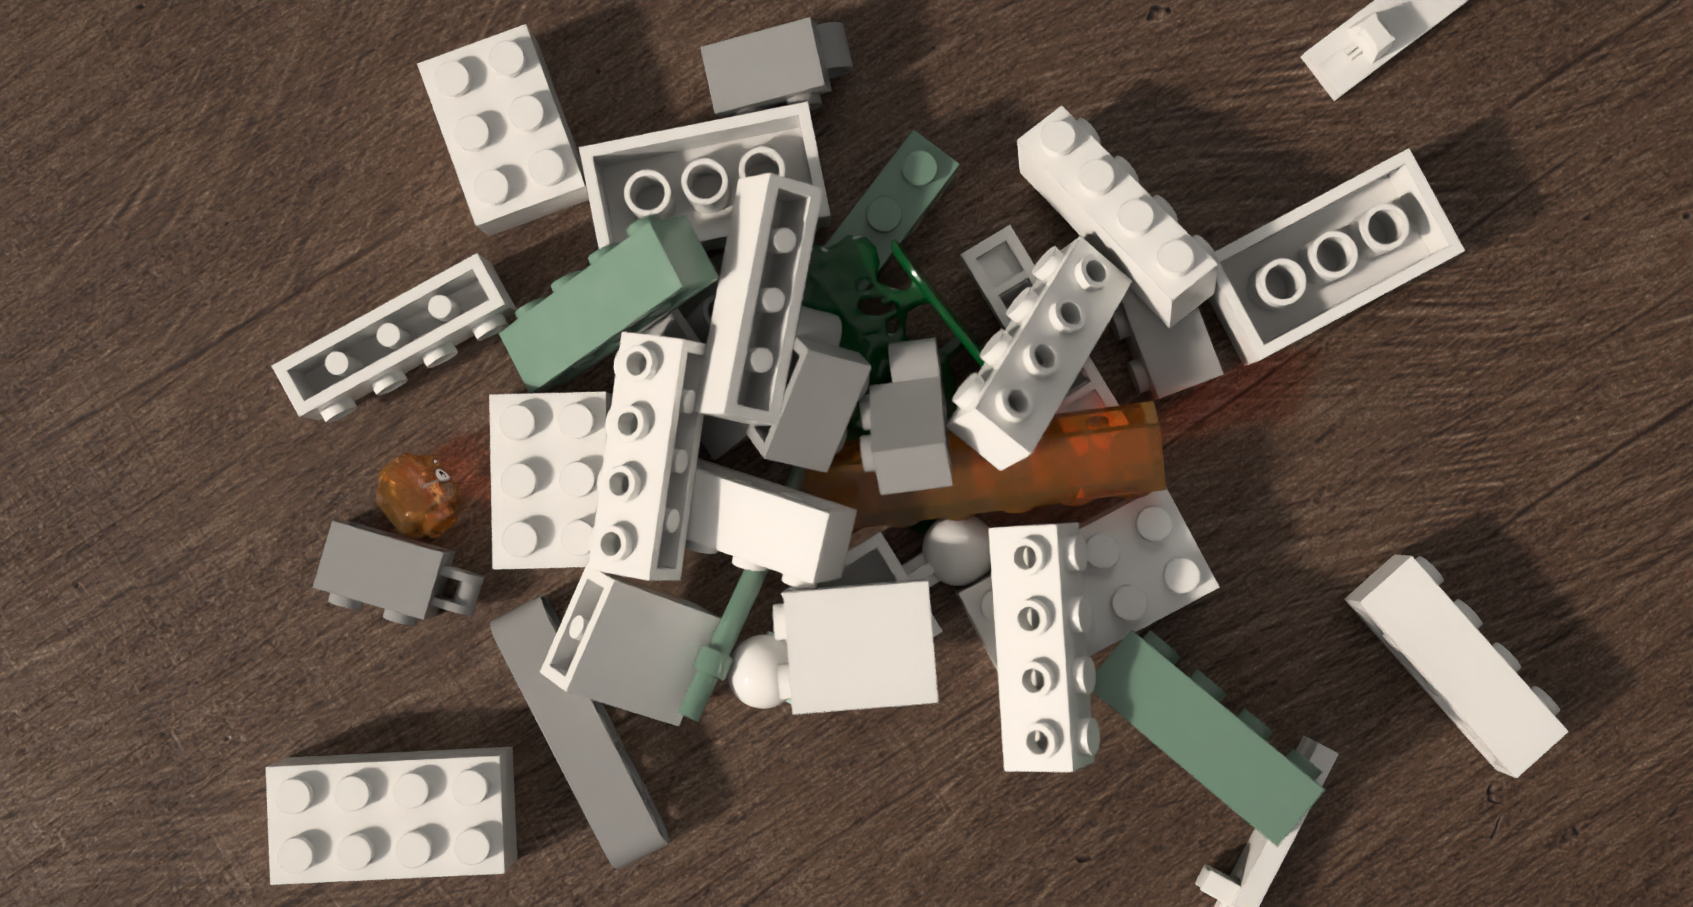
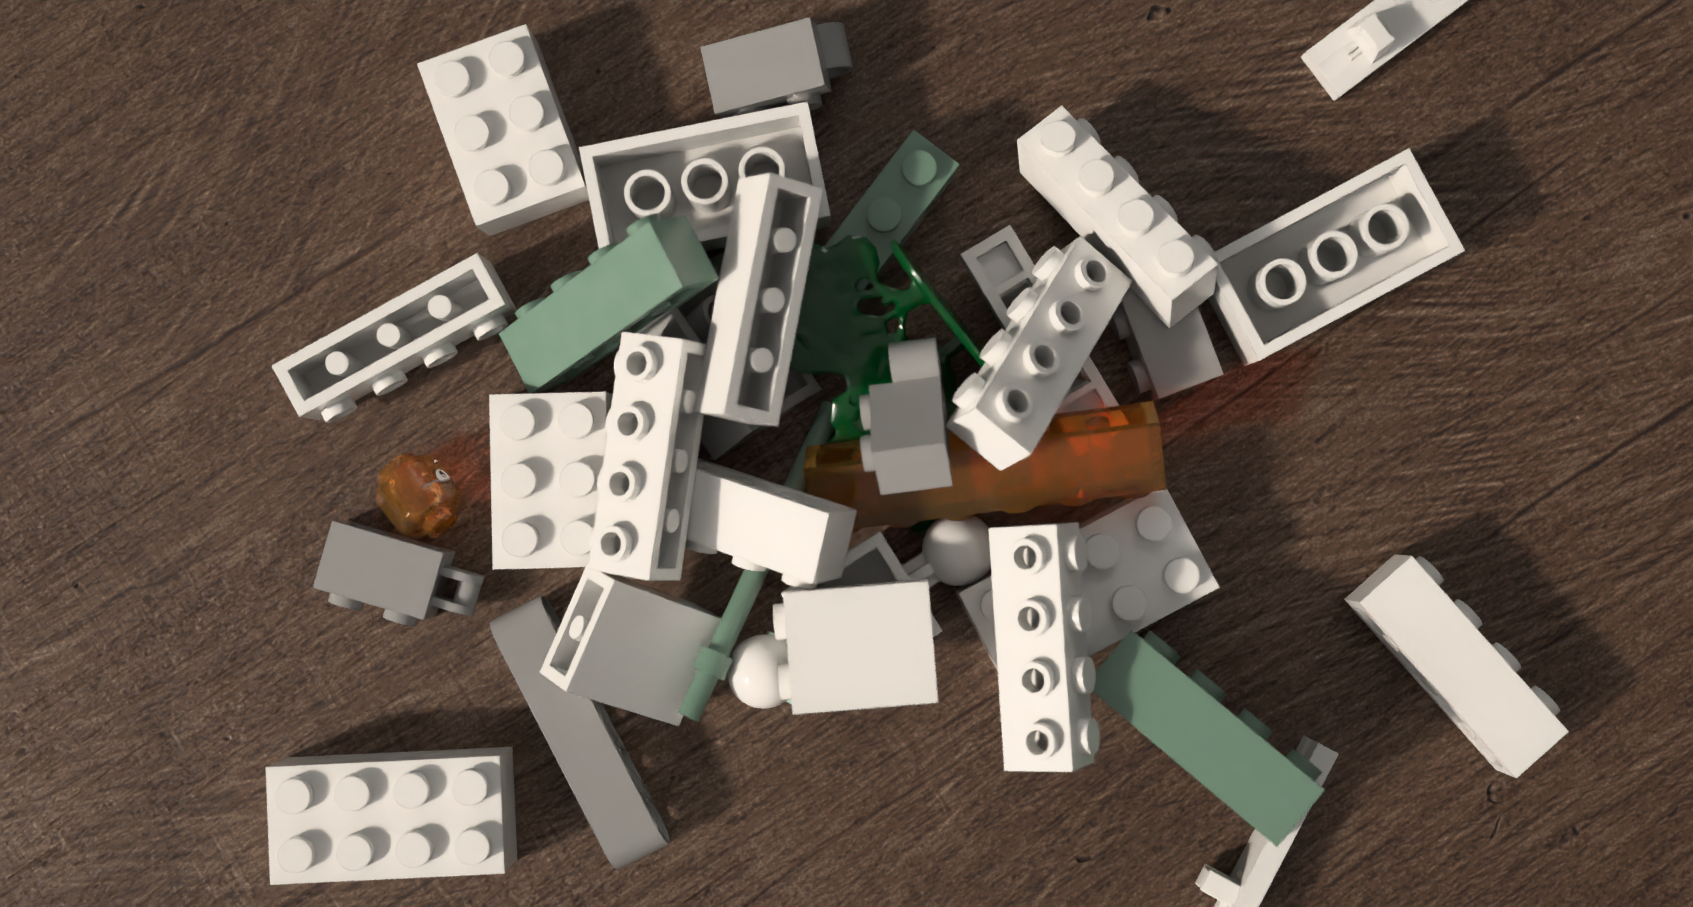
(817, 396): light grey hinge -> none

